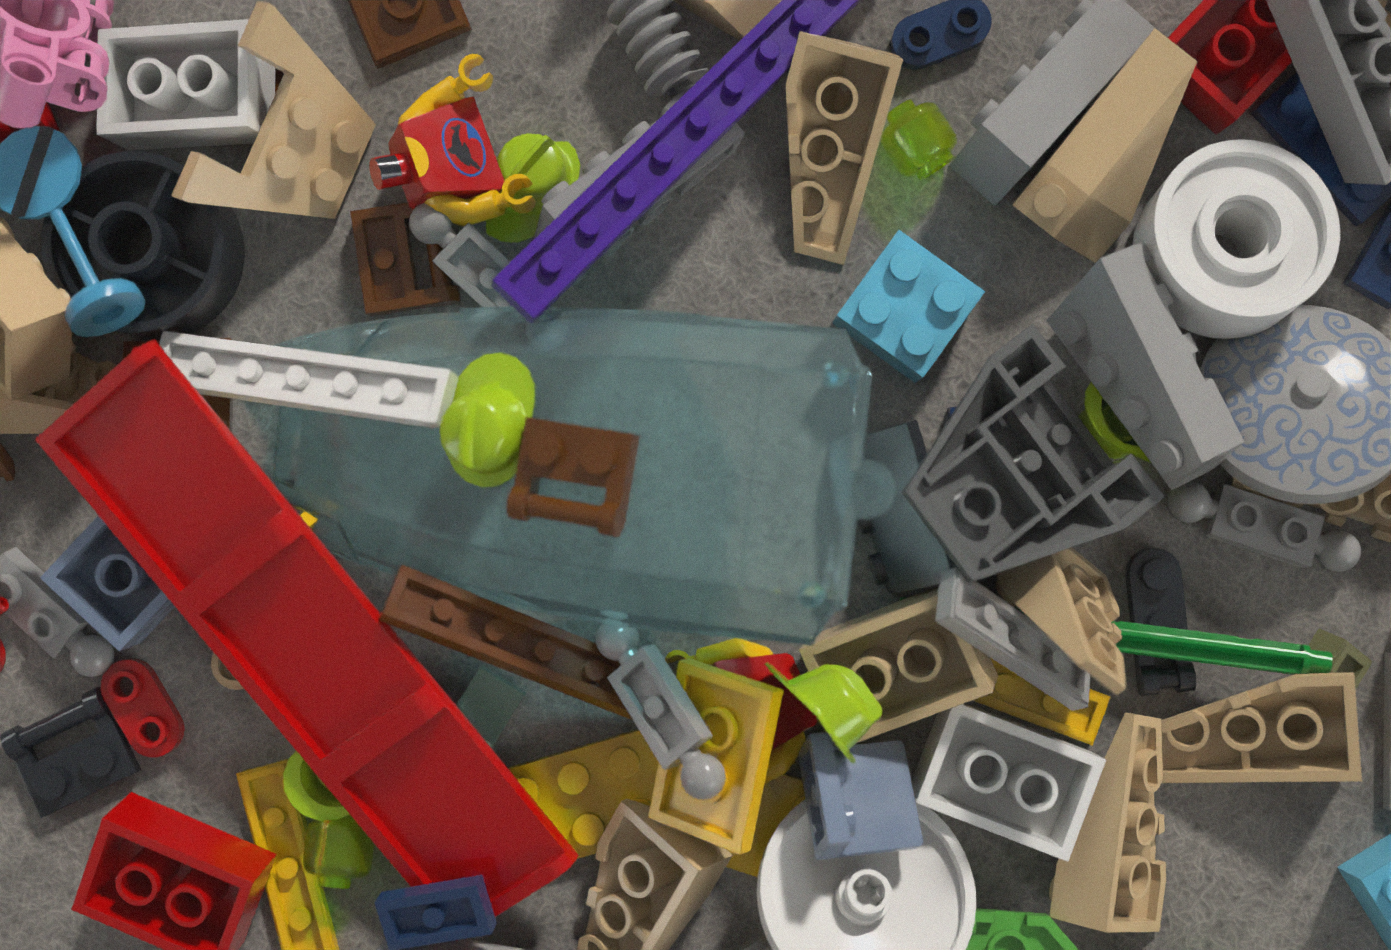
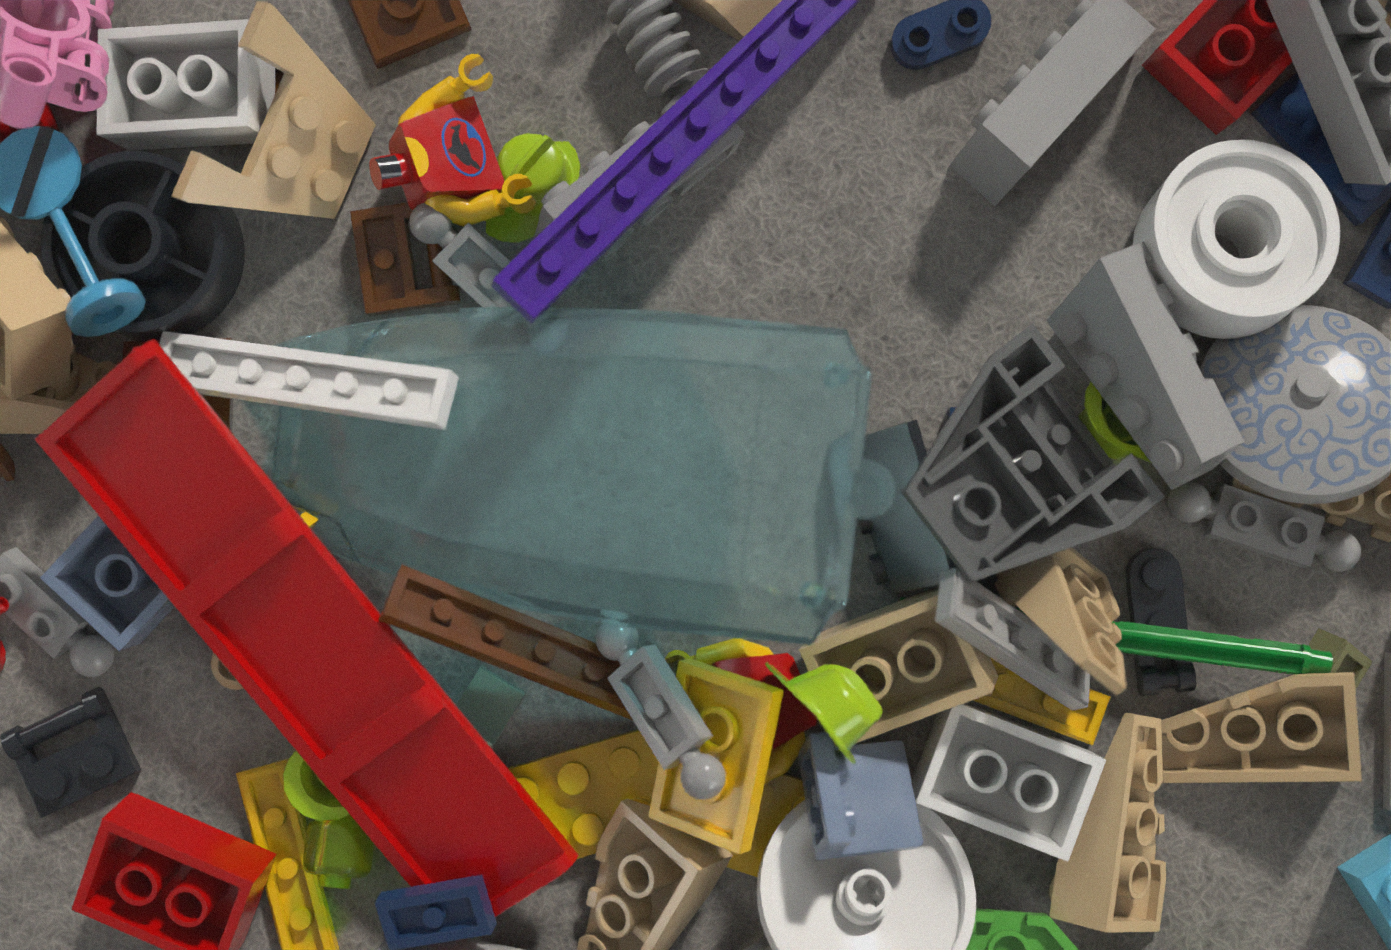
(145, 704): red plate -> none
(487, 419): lime piece -> none
(574, 456): reddish brown plate -> none
(835, 124): tan wedge -> none
(908, 307): medium azure brick -> none
(918, 139): clear neon green head -> none
(1104, 163): tan wedge -> none

